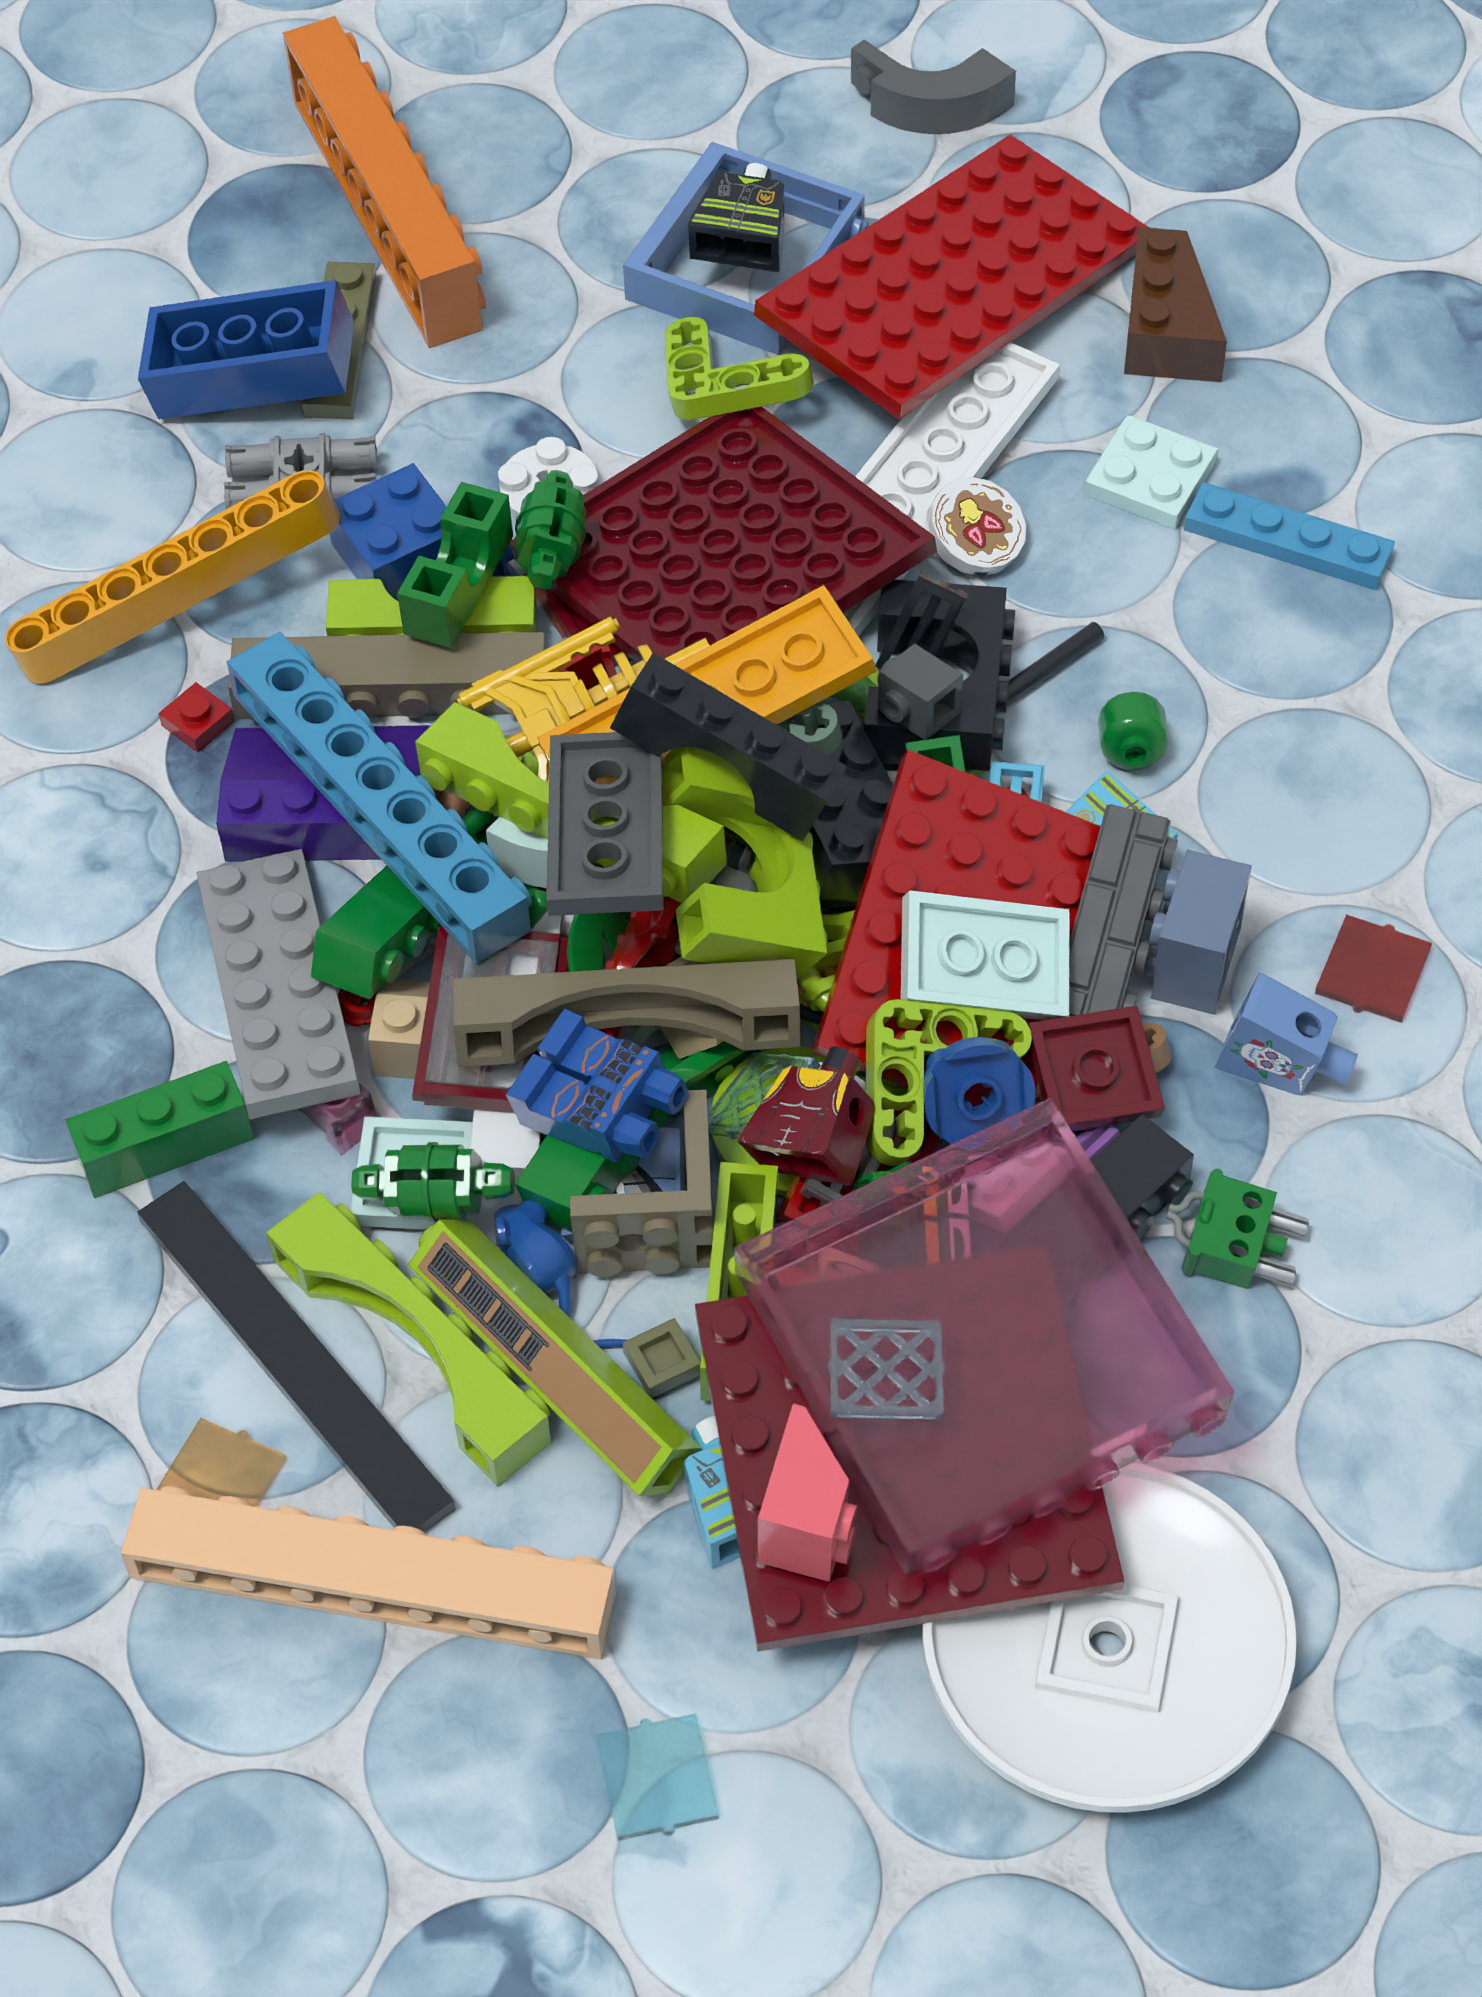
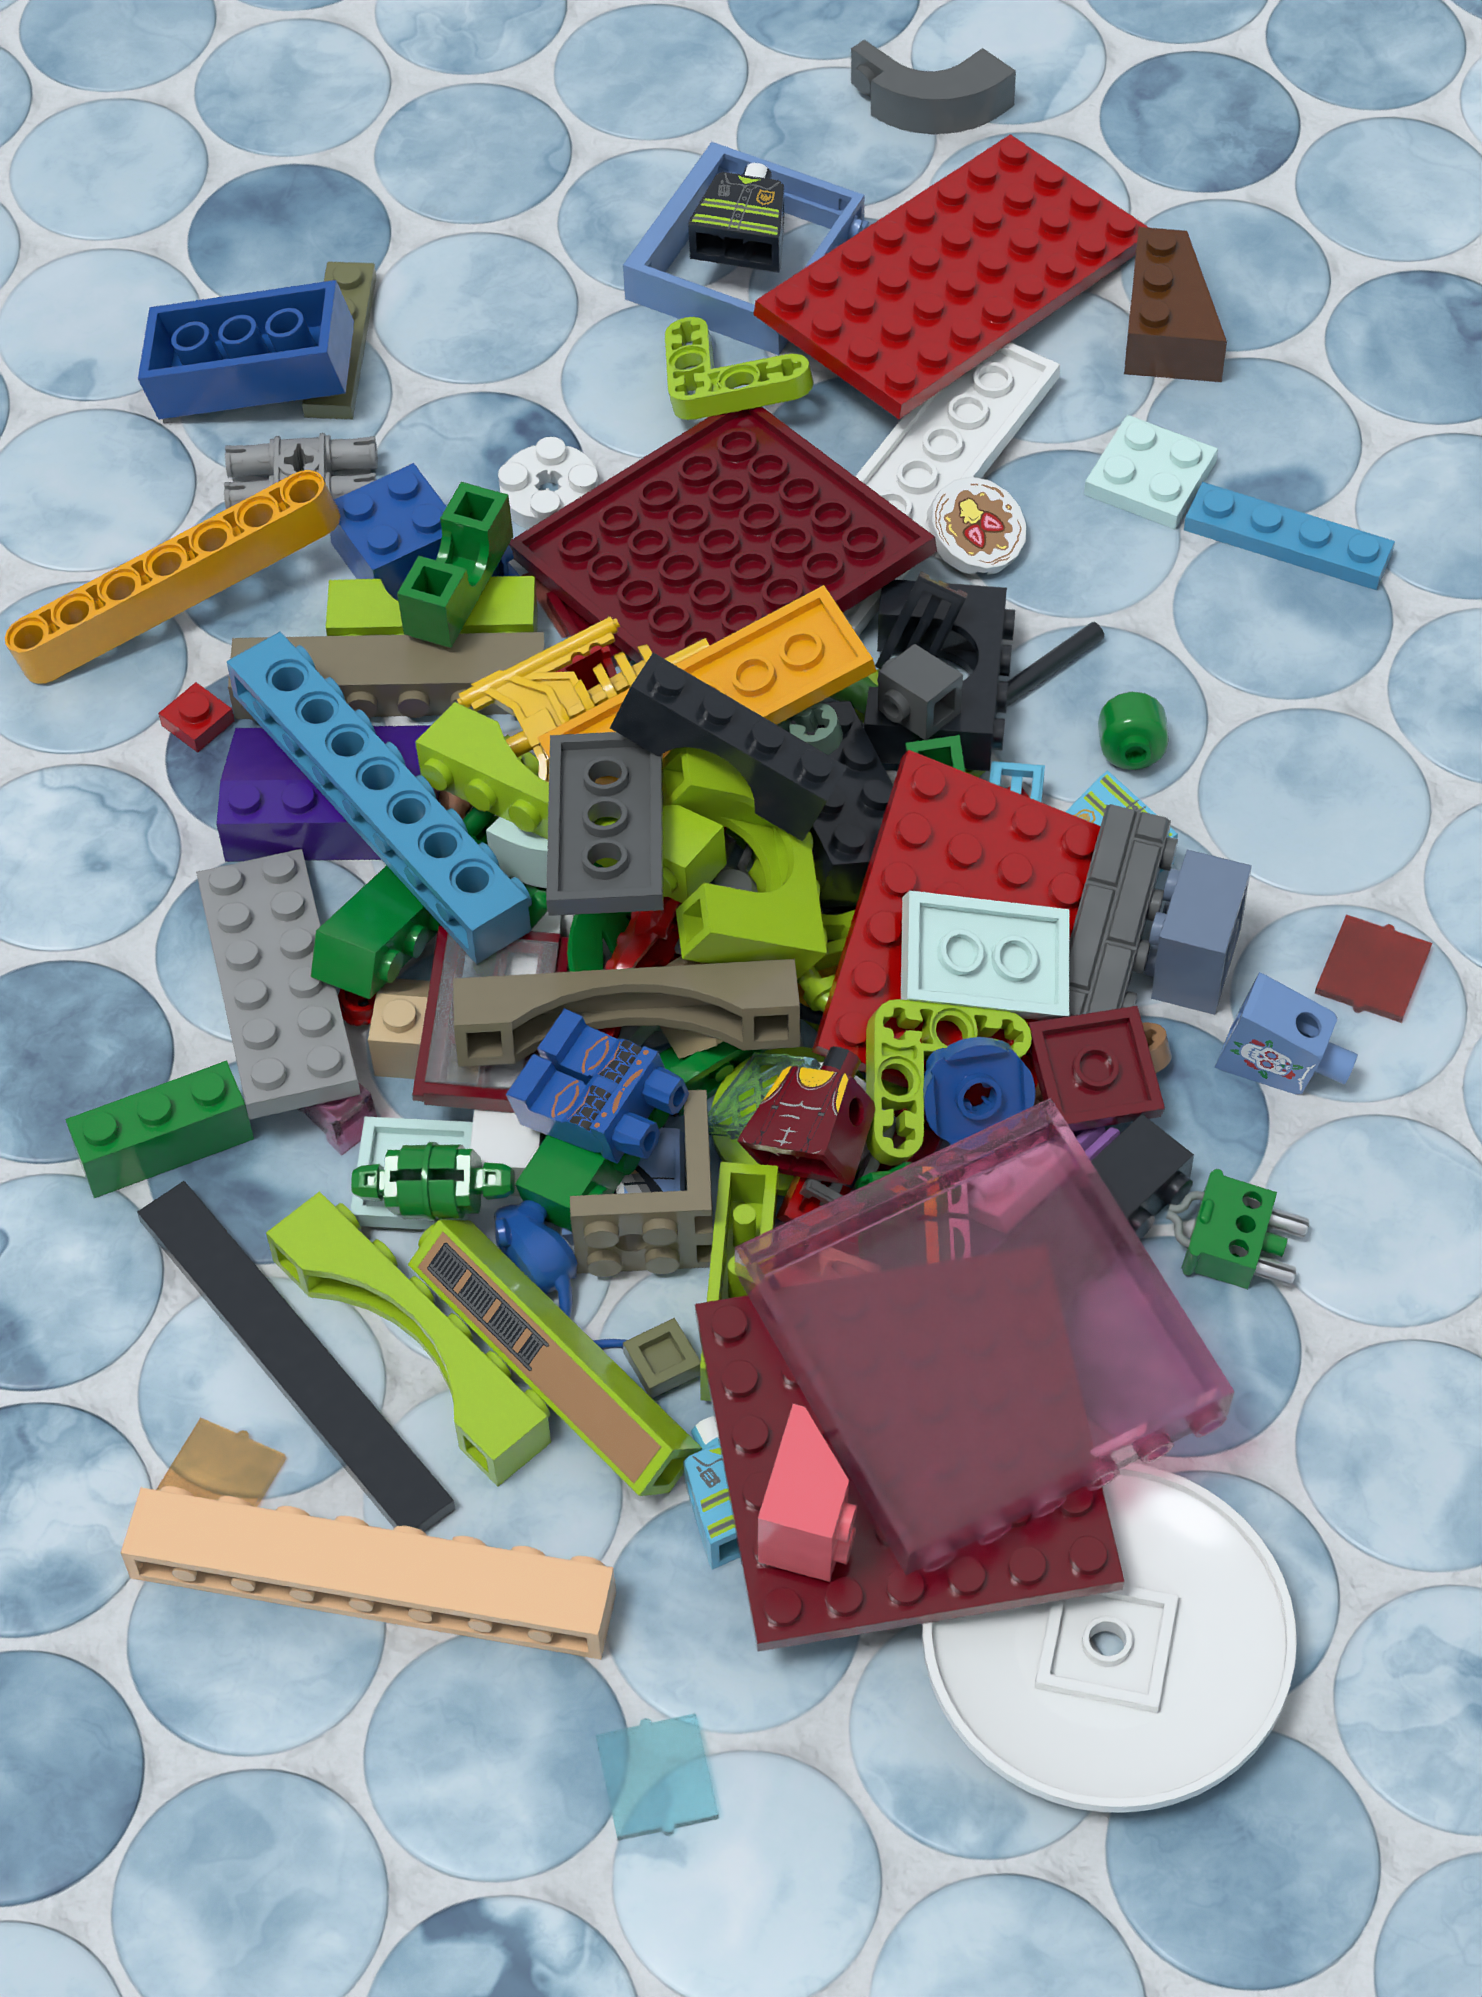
(385, 182): orange brick -> none
(550, 529): green piece -> none
(884, 1409): clear light blue window -> none

